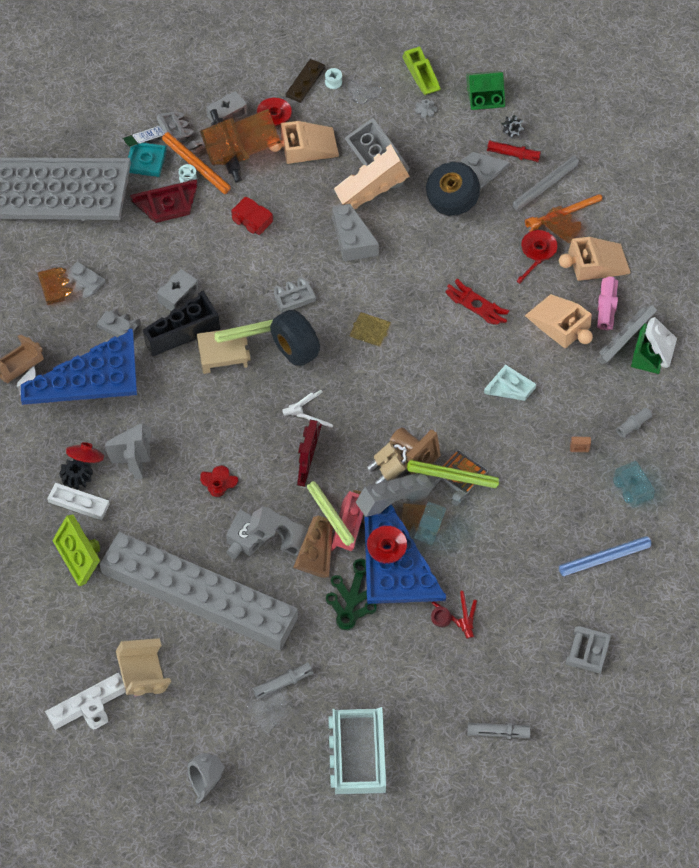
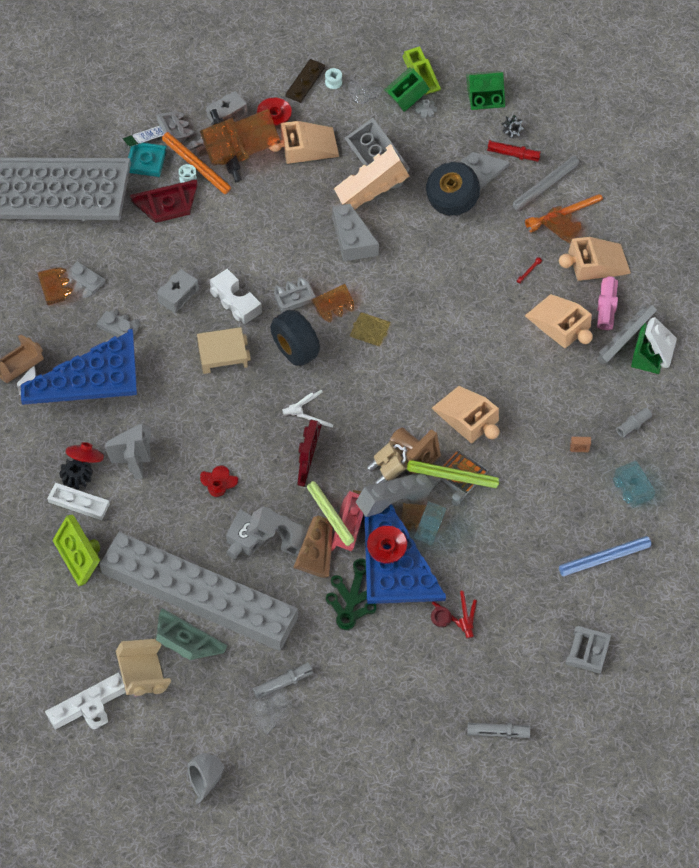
(182, 325): black wedge -> none
(185, 638): none -> sand green wing
(243, 331): yellowish green axle -> none
(244, 307): none -> white arch
(252, 216): red brick -> none
(333, 302): none -> clear orange plate
(357, 751): window -> none
(407, 89): none -> green slope
(466, 298): red piece -> none
(469, 414): none -> light nougat slope
(510, 385): light aqua wing -> none
(540, 239): red dish -> none

